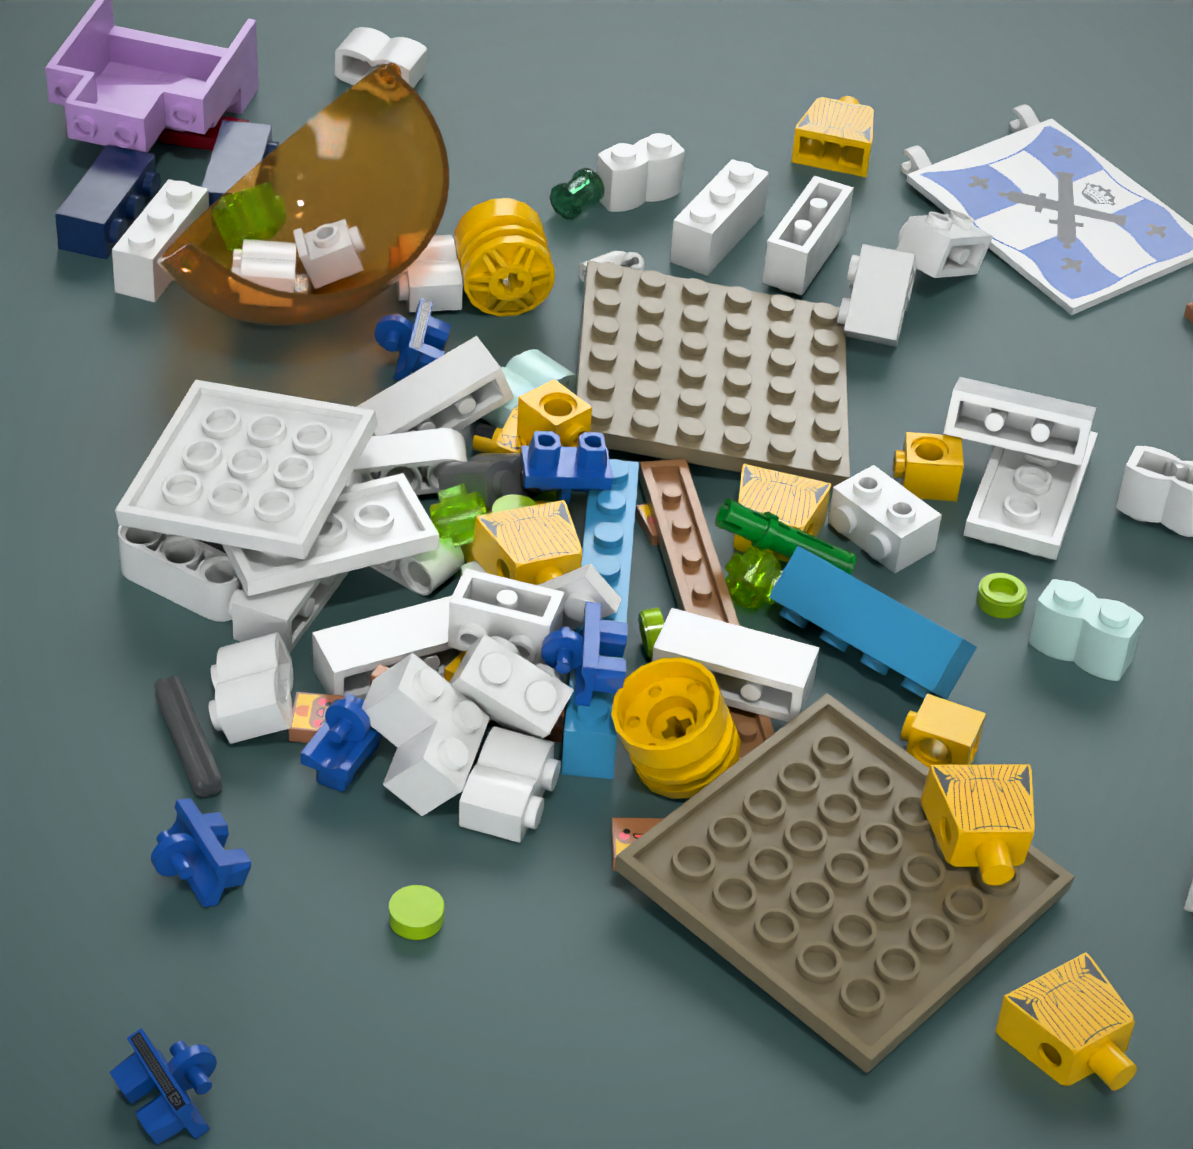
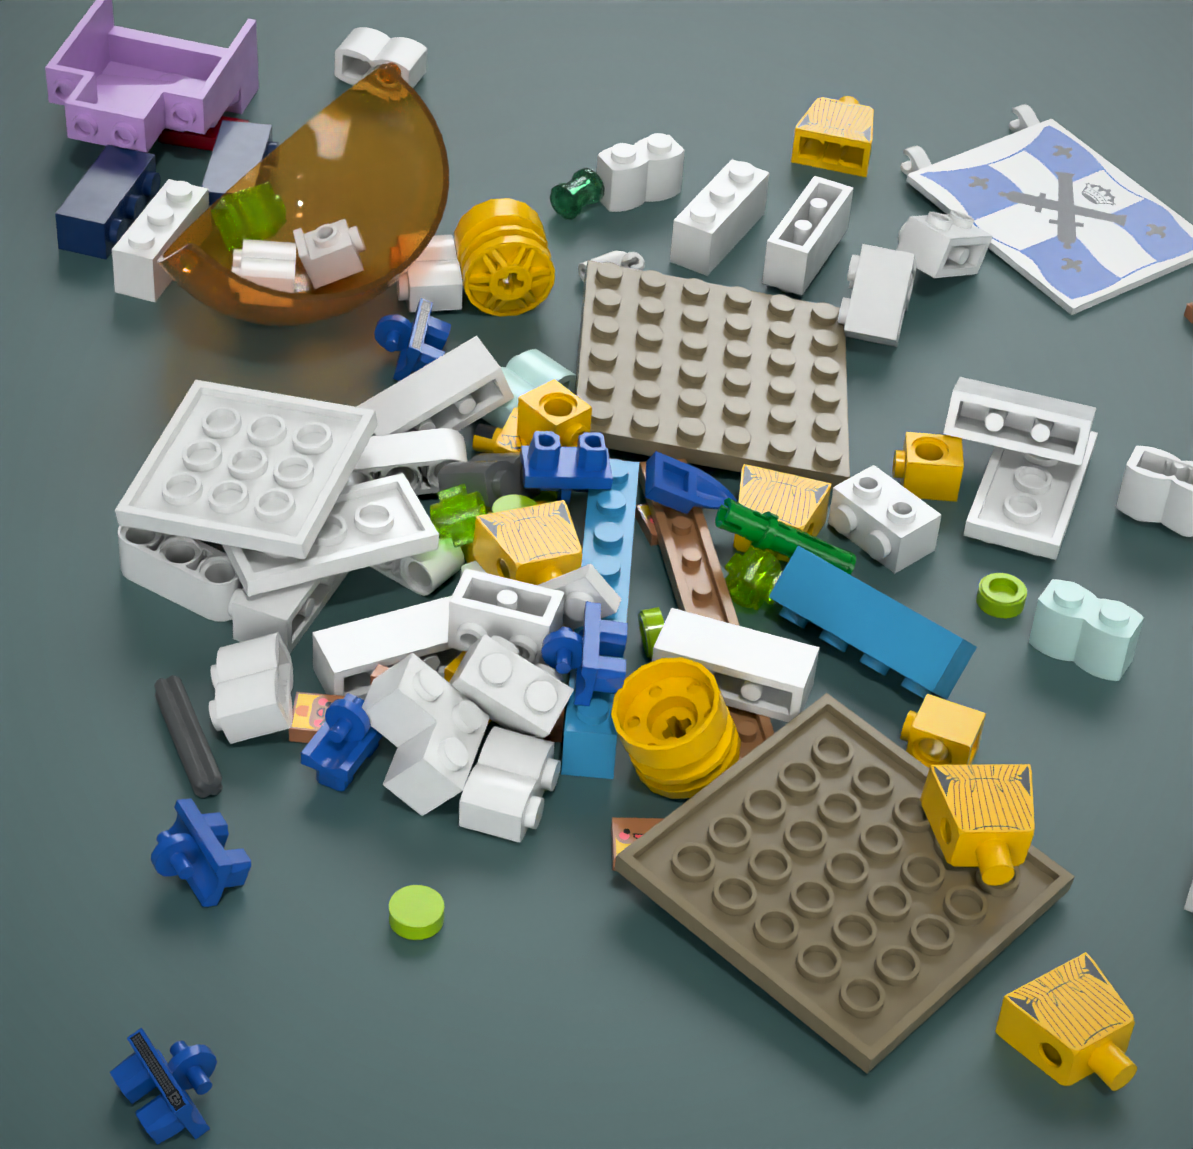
(682, 485): none -> blue plate

